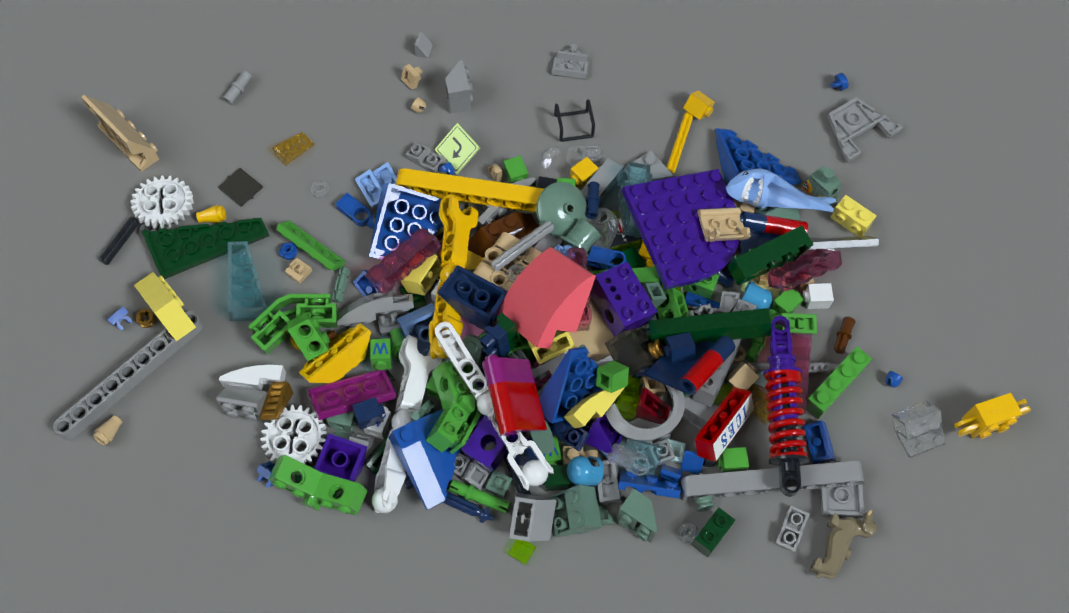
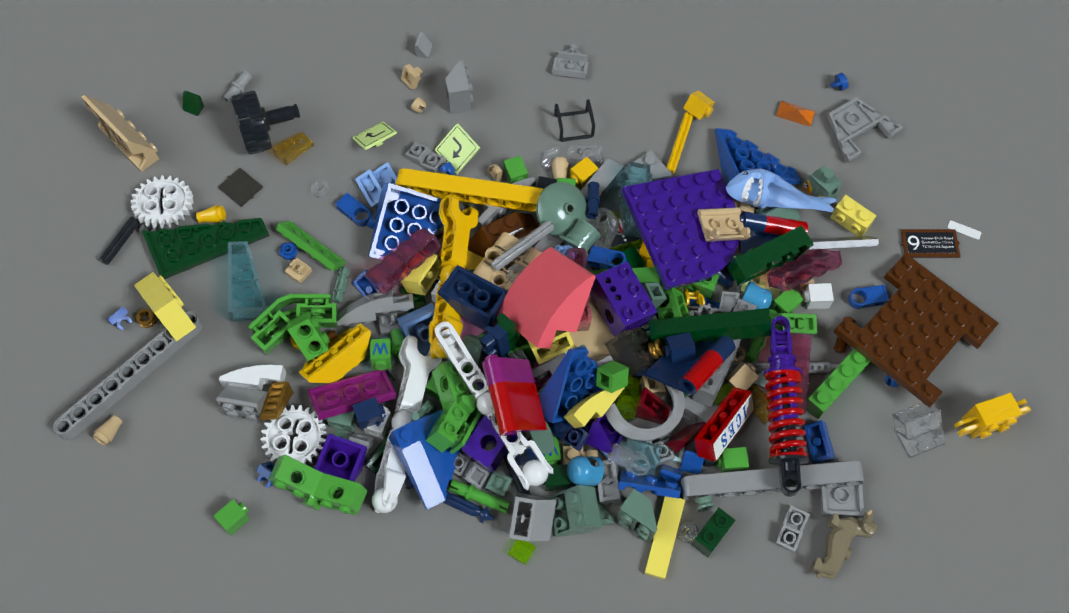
(192, 103): none -> dark green slope
(232, 516): none -> bright green brick
(256, 122): none -> black wheel
(374, 135): none -> yellowish green piece
(559, 167): none -> tan cone
(665, 537): none -> light yellow tile
(684, 436): none -> dark red slope
(697, 296): none -> yellow piece
(795, 113): none -> orange slope
(872, 296): none -> blue piece
(917, 328): none -> reddish brown piece
(930, 243): none -> piece
(964, 230): none -> white sticker

